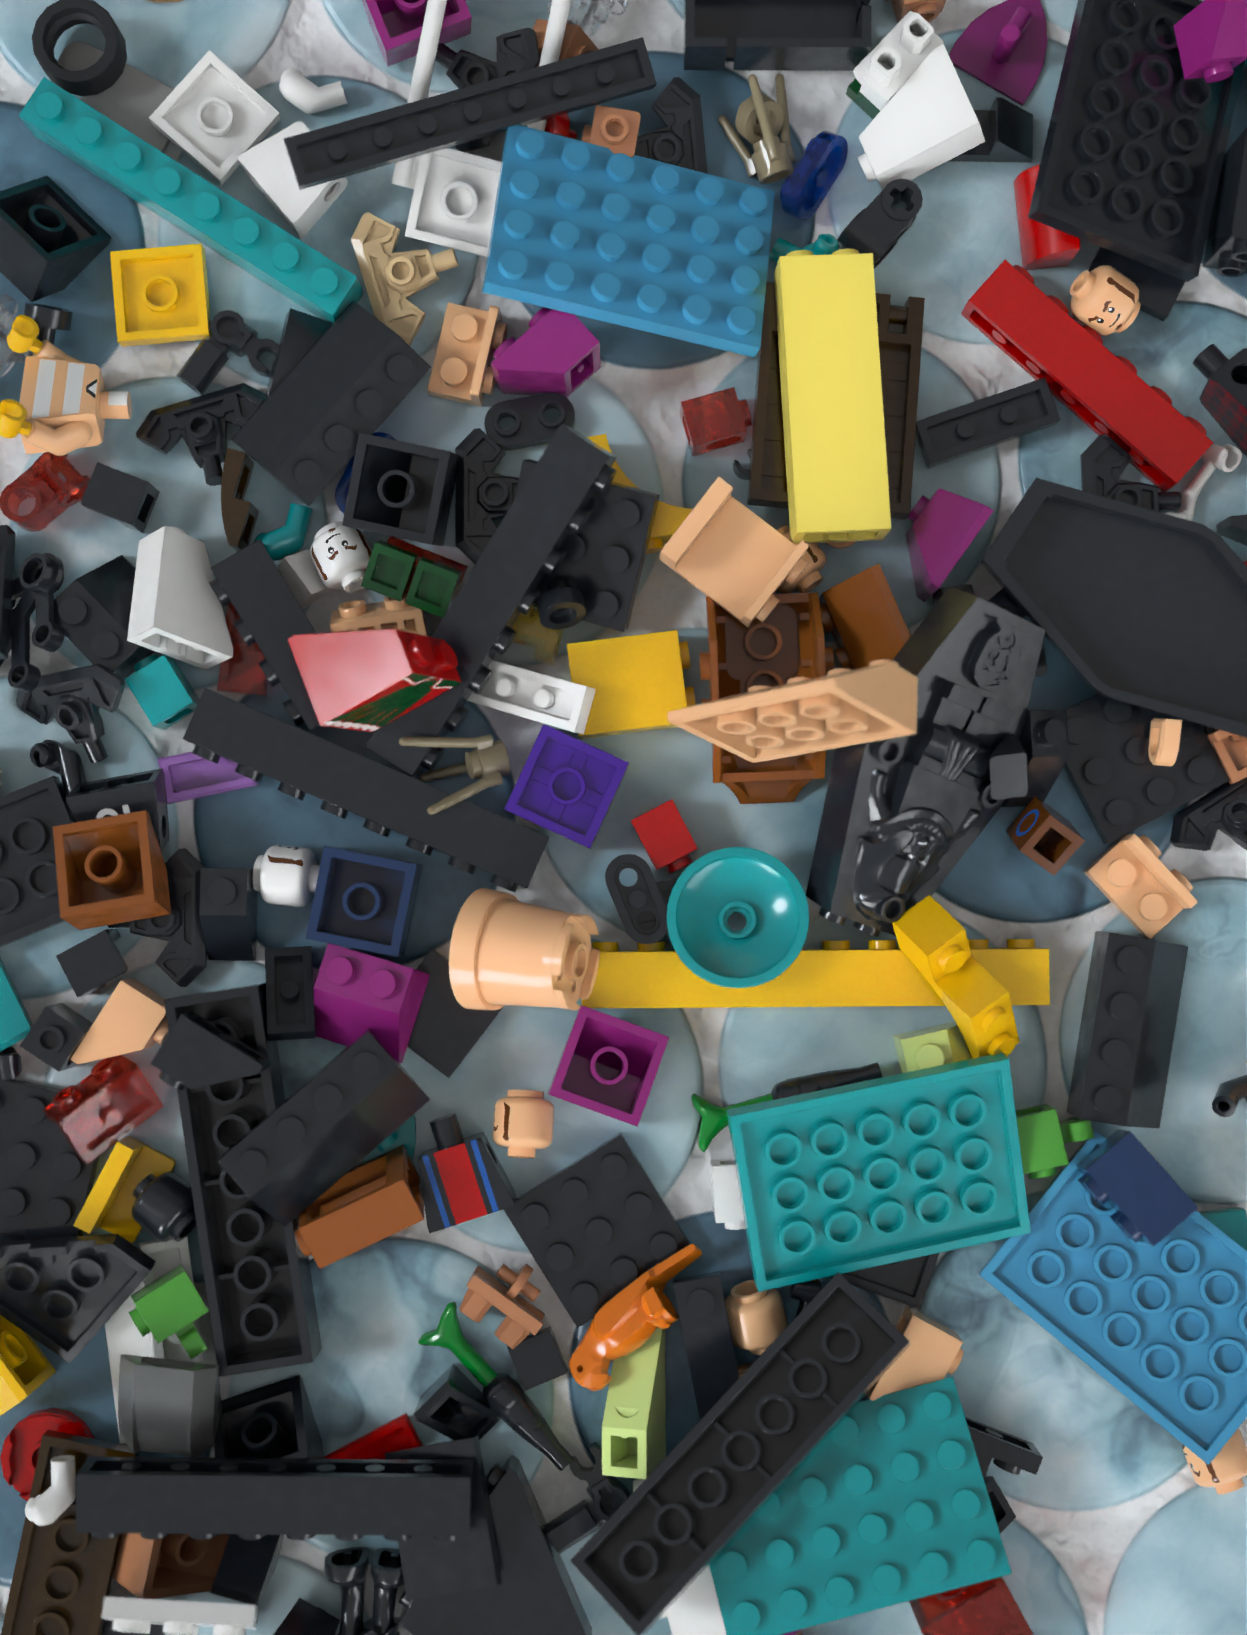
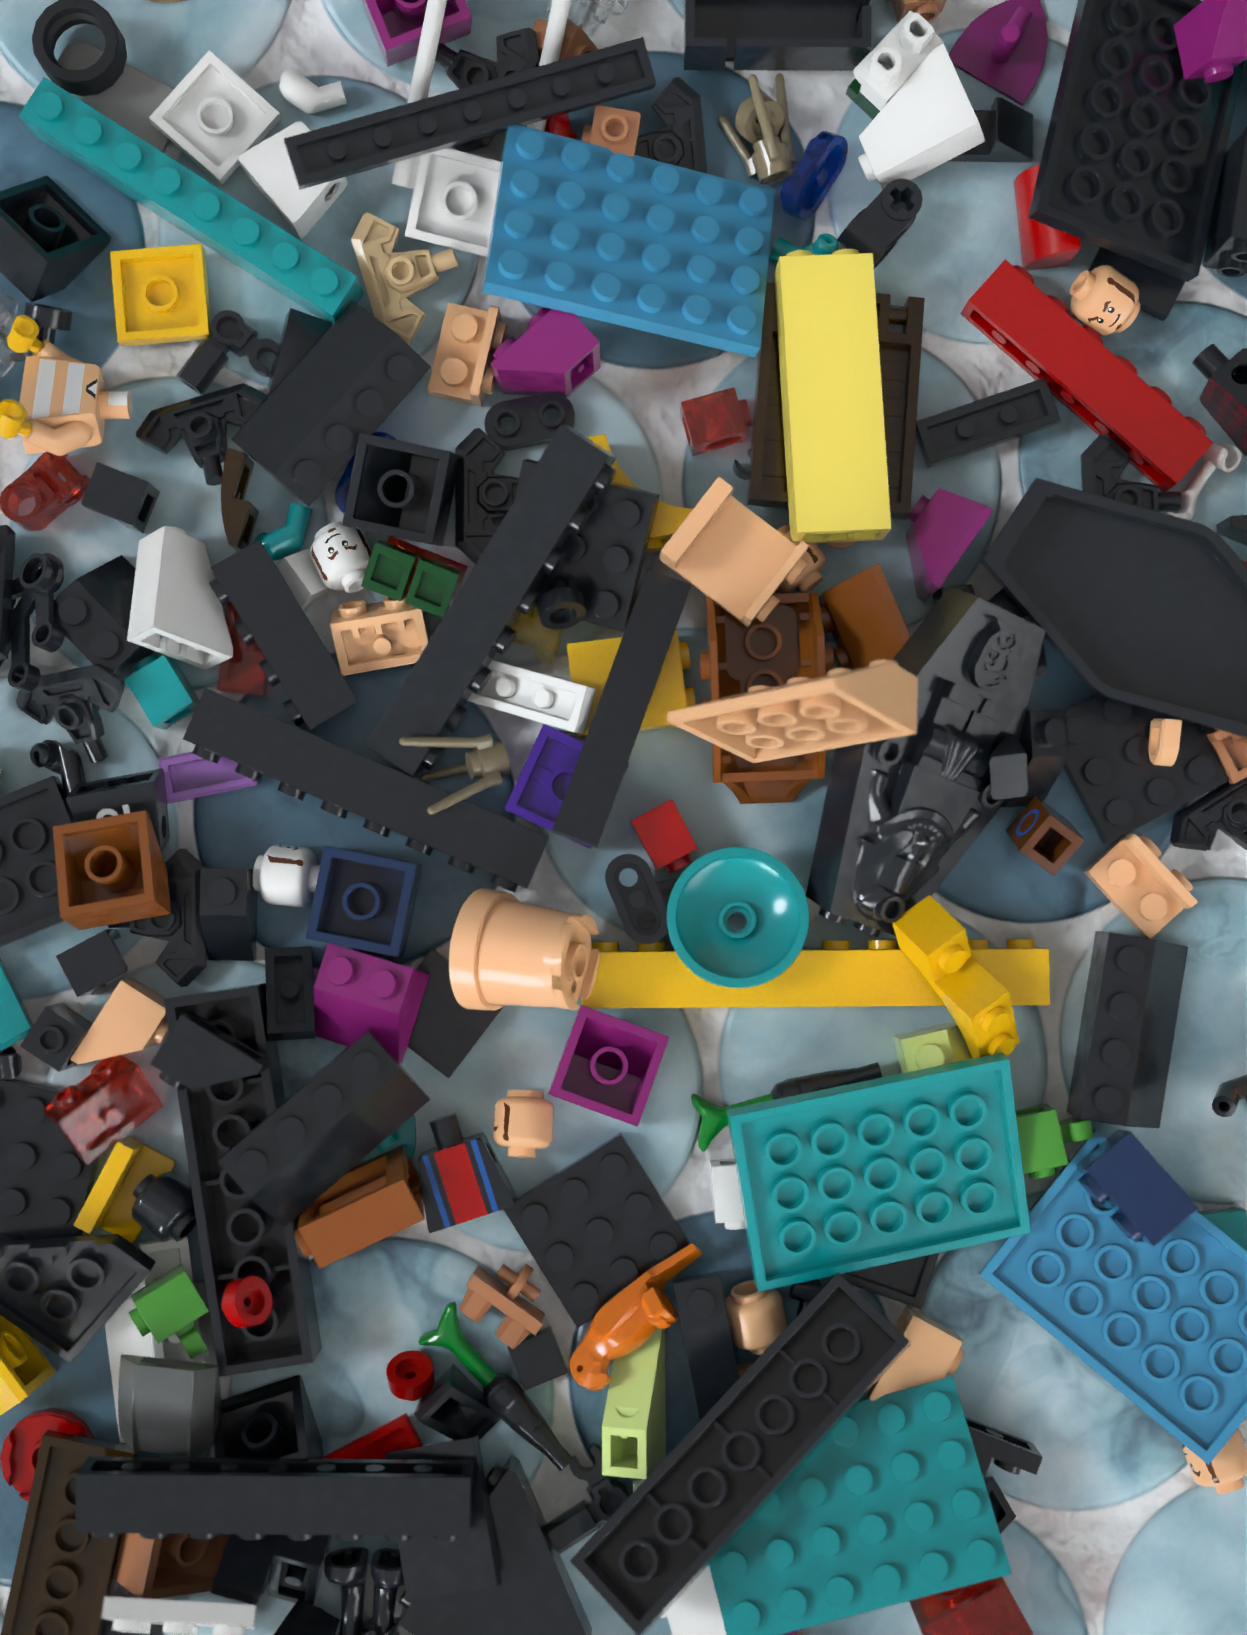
(50, 1505): white arm -> none
(247, 1301): none -> red tile
(298, 1568): none -> black slope
(372, 675): slope -> none
(410, 1375): none -> red tile
(621, 709): none -> black tile

